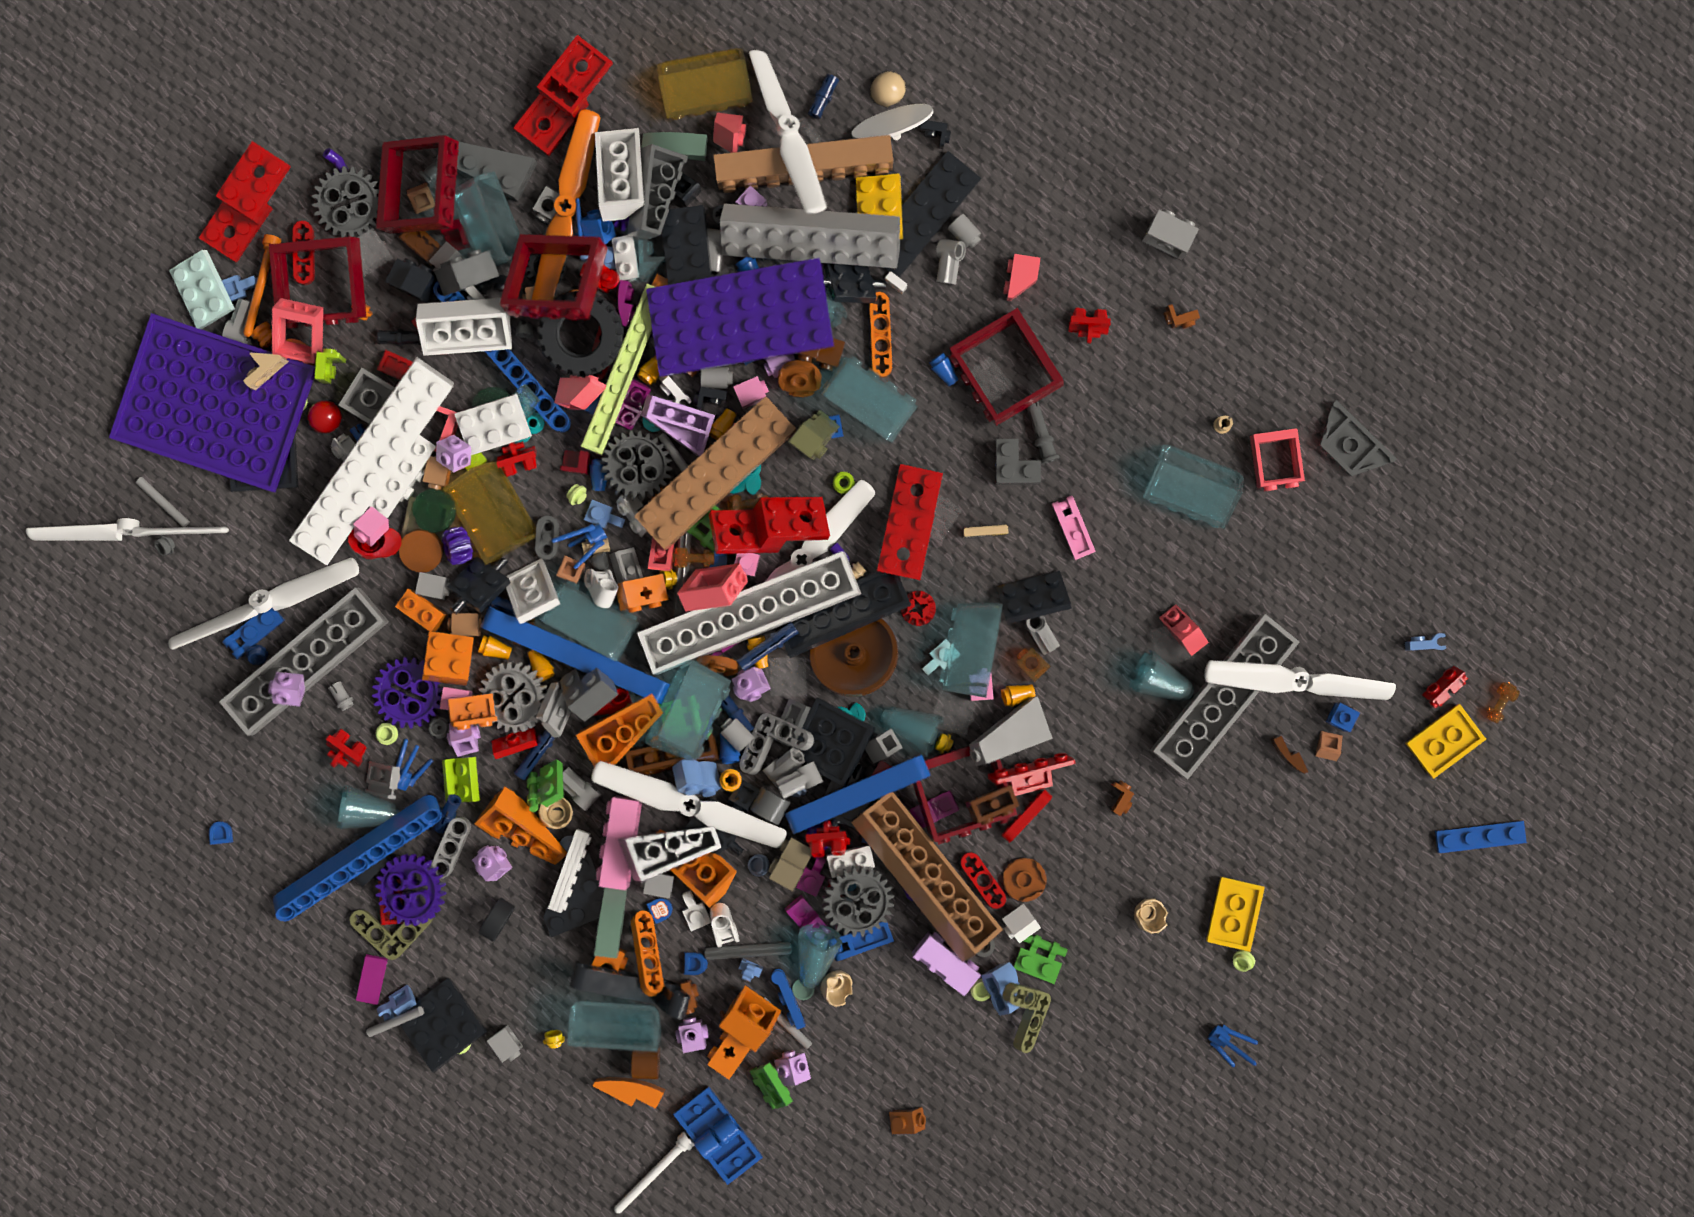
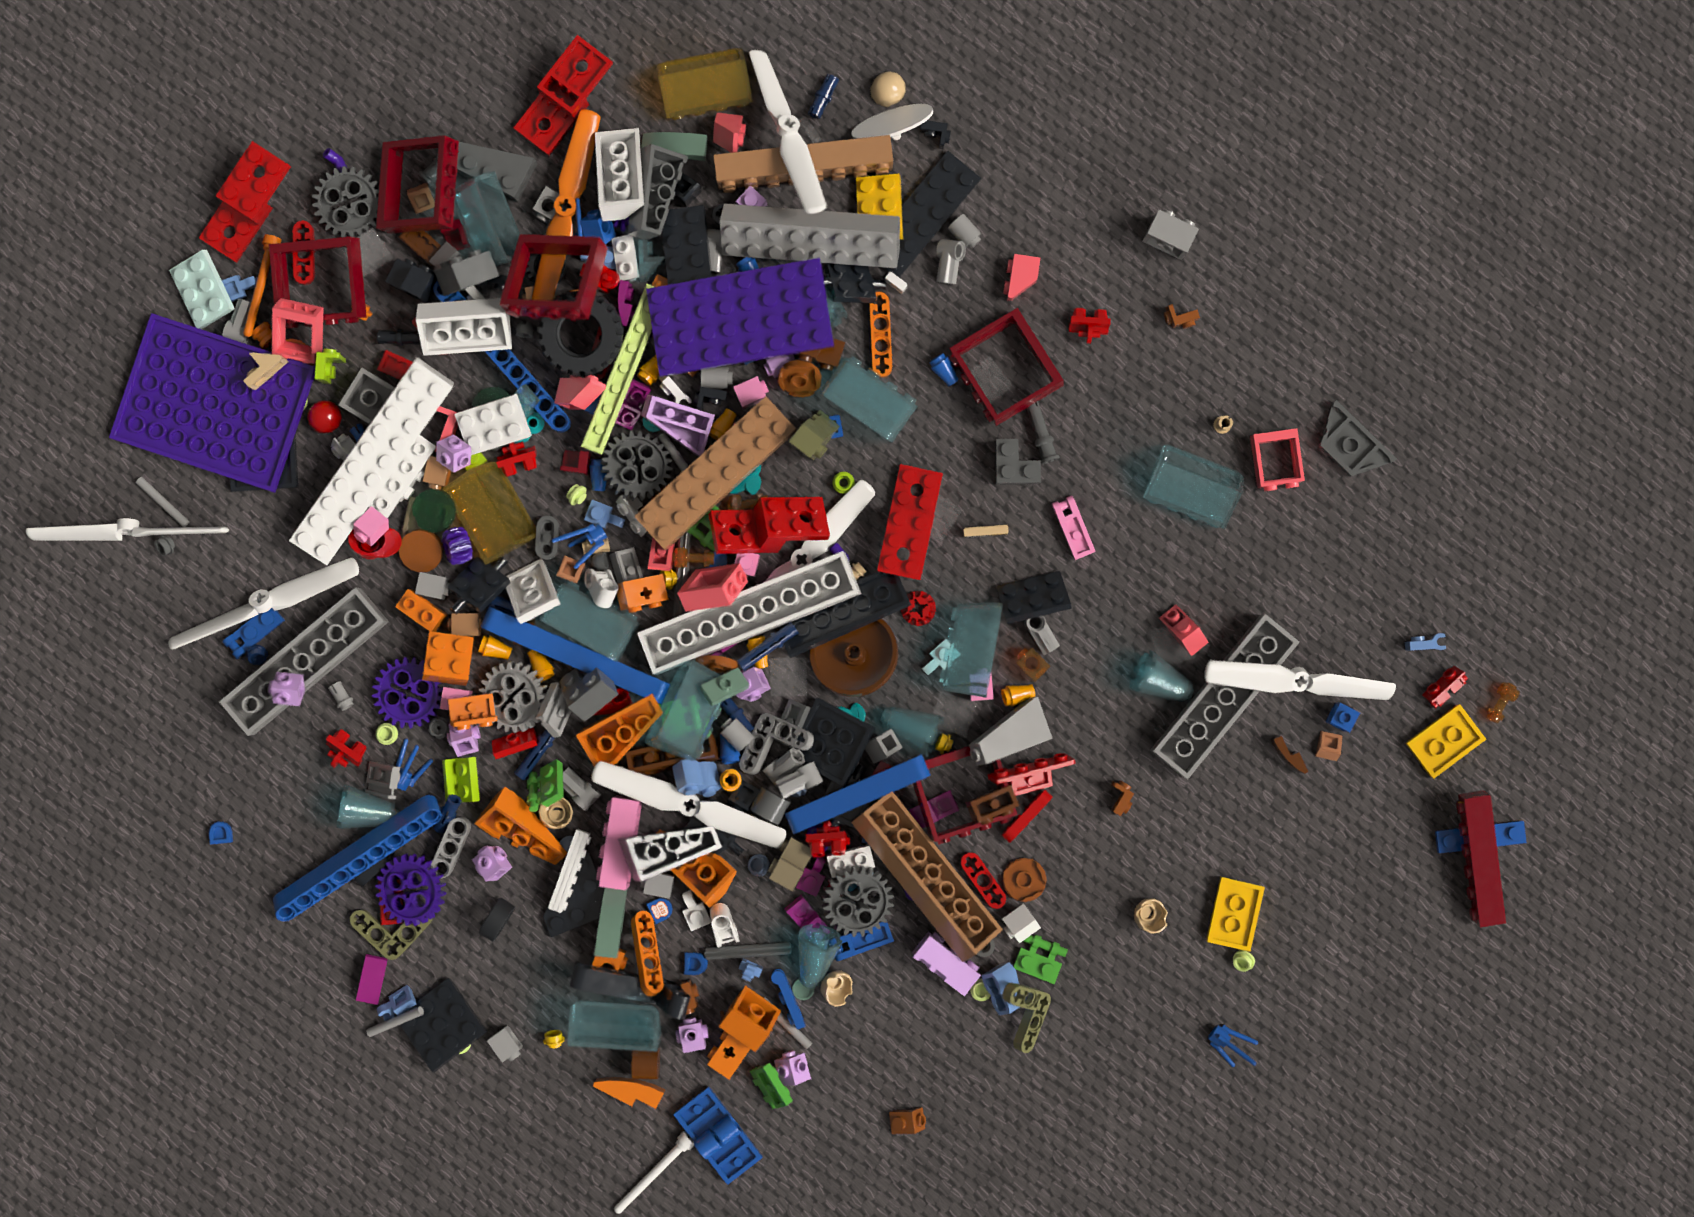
(724, 686): none -> sand green plate
(1481, 858): none -> dark red brick

